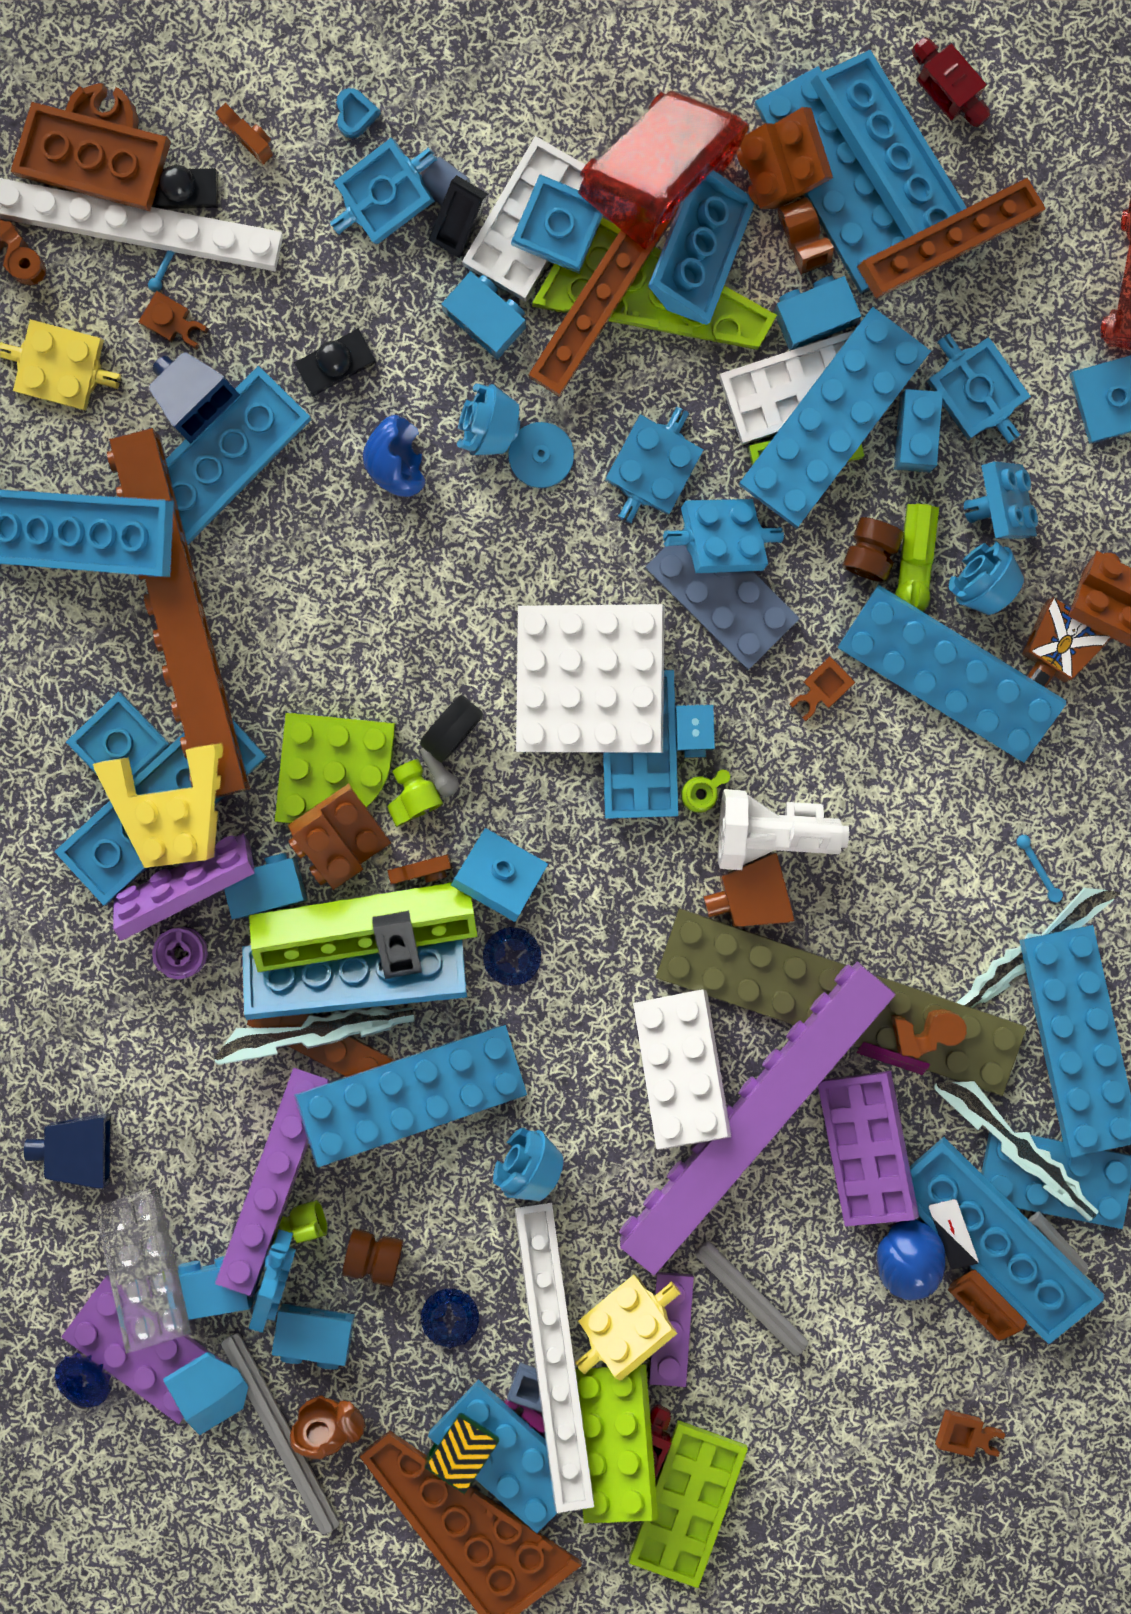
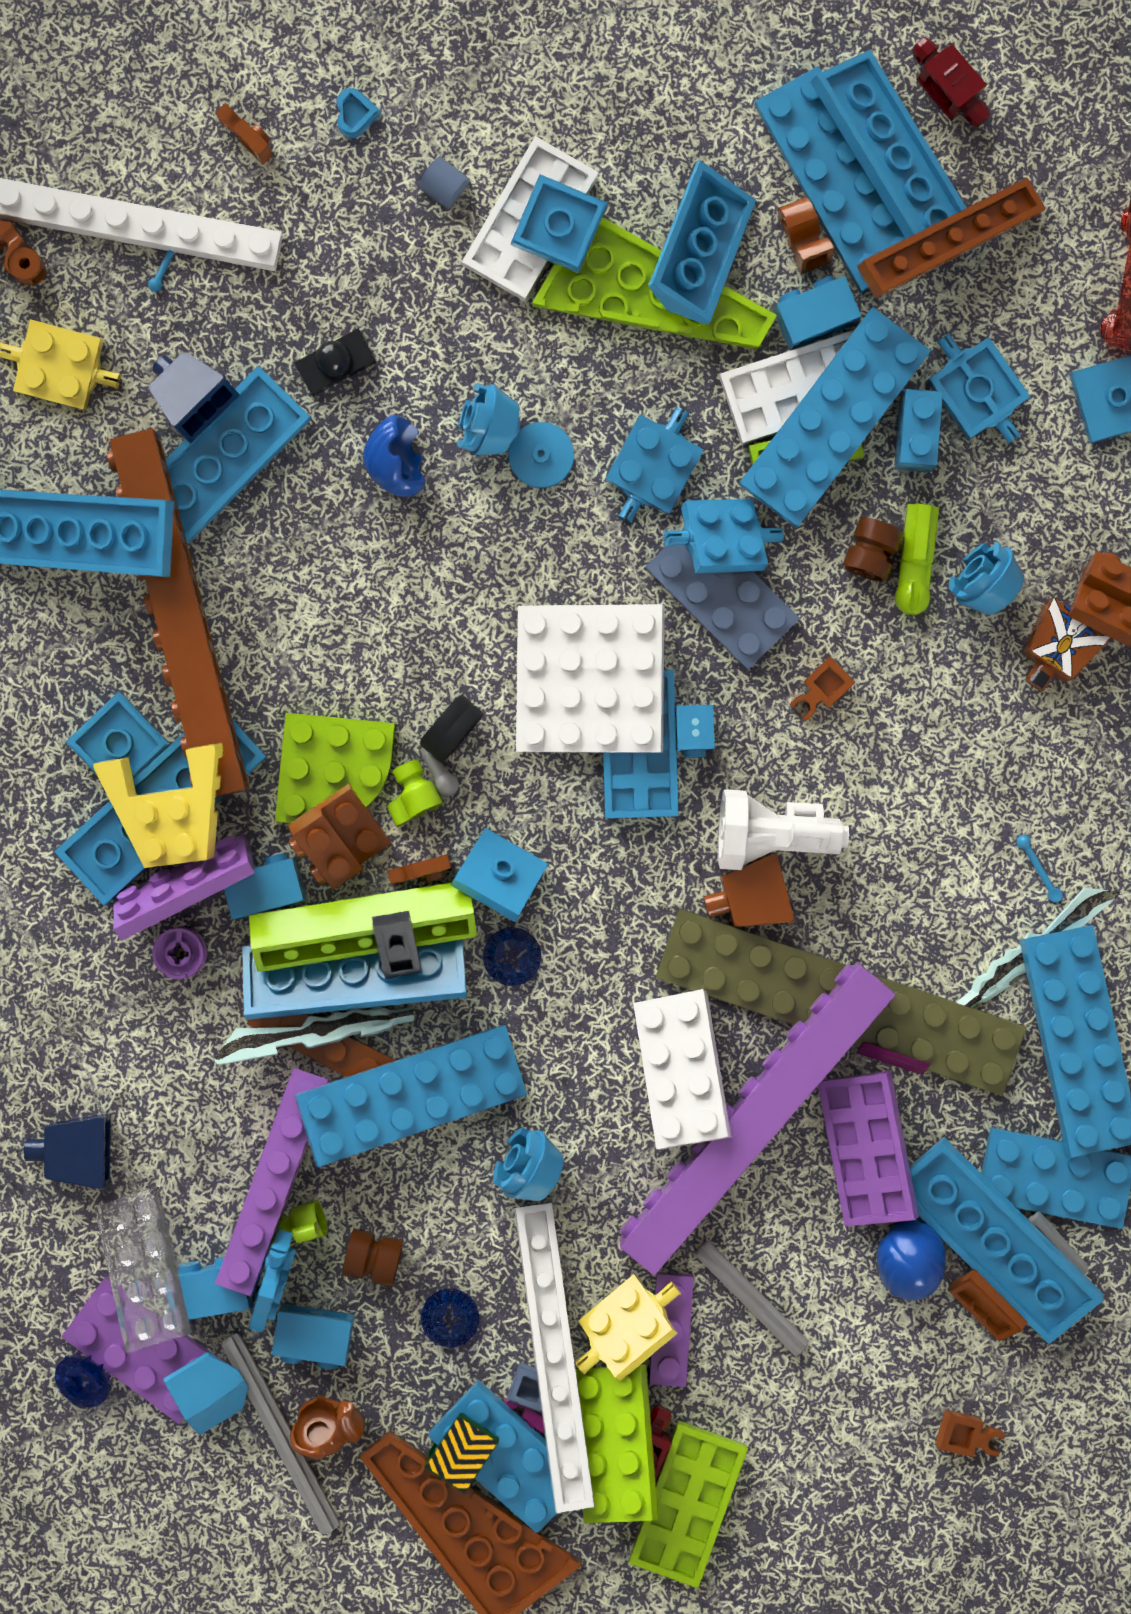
(92, 149): dark orange plate -> none
(168, 319): dark orange plate -> none
(187, 188): black tile -> none
(383, 191): dark azure plate -> none
(458, 216): black tile -> none
(485, 314): dark azure brick -> none
(592, 311): dark orange plate -> none
(661, 163): clear red windscreen -> none
(701, 793): lime piece -> none
(784, 159): dark orange plate -> none
(940, 1027): dark orange leg -> none
(951, 674): dark azure plate -> none
(953, 1234): sticker -> none
(1005, 501): dark azure plate -> none
(1019, 1146): light aqua sword -> none

